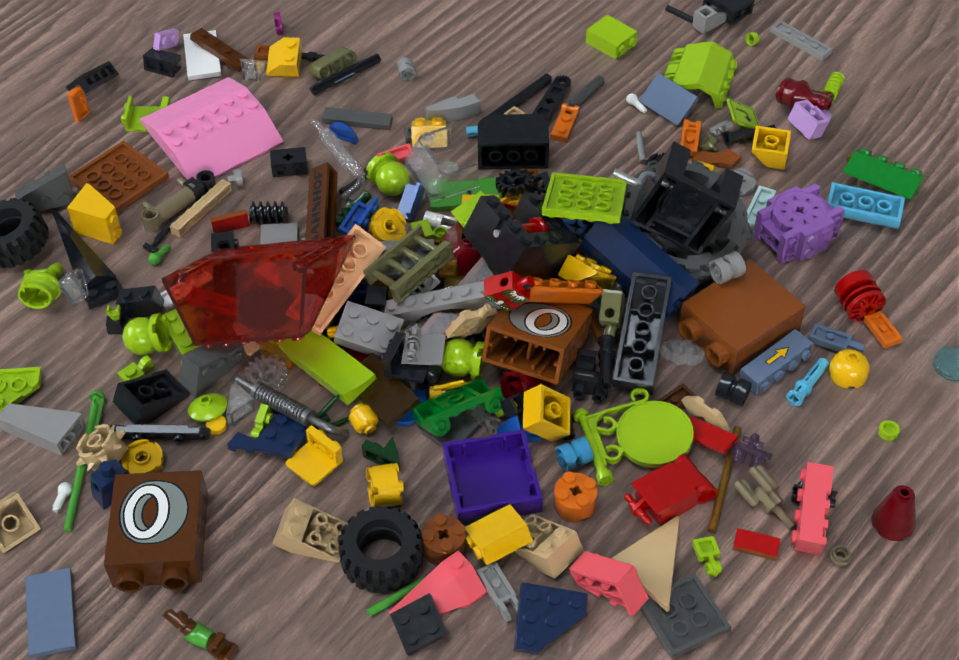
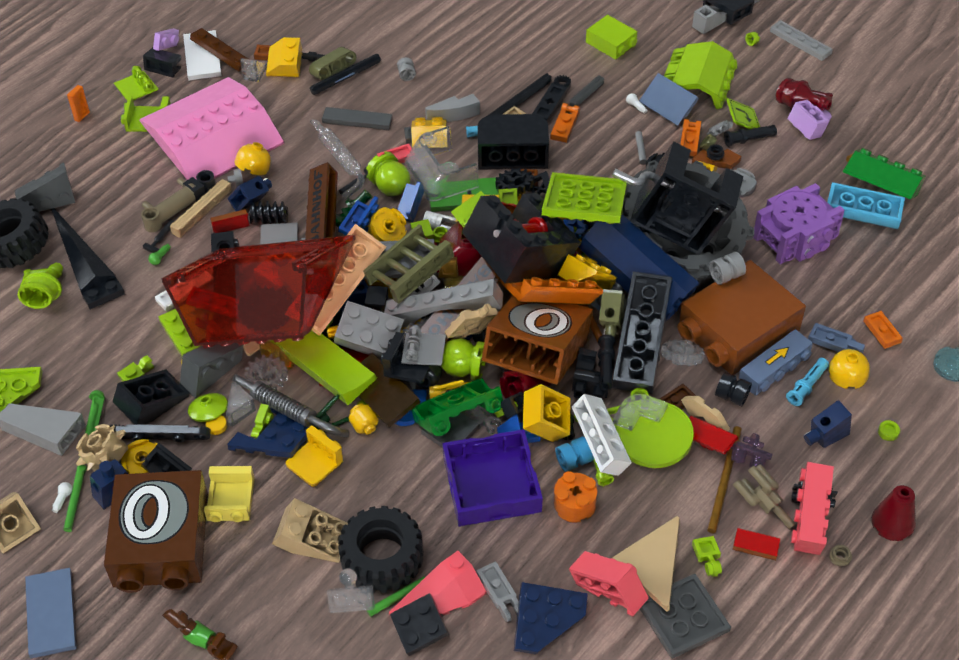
(74, 286): clear slope -> none
(94, 77): black fence -> none
(94, 216): yellow slope -> none
(115, 320): black piece -> none
(120, 175): dark orange plate -> none
(136, 85): none -> lime hinge
(140, 301): black brick -> none
(147, 334): lime tile -> none
(163, 460): none -> black hinge
(230, 493): none -> light yellow panel
(249, 191): none -> dark blue torso
(254, 158): none -> yellow cylinder
(278, 24): magenta tile -> none
(288, 162): black brick -> none
(344, 132): blue tile -> none
(350, 597): none -> clear plate
(380, 455): dark green slope -> none
(384, 485): yellow brick -> none
(442, 538): dark orange brick -> none
(497, 535): yellow brick -> none
(508, 196): none -> lime tile
(508, 290): red torso -> none
(552, 546): tan slope -> none
(601, 435): none -> white brick
(637, 406): none -> clear plate
(670, 491): red piece -> none
(678, 13): black bar -> none
(715, 152): none -> black plate
(759, 202): light aqua plate -> none
(771, 146): yellow slope -> none
(829, 425): none -> dark blue torso
(834, 84): lime piece -> none
(859, 295): red wheel -> none

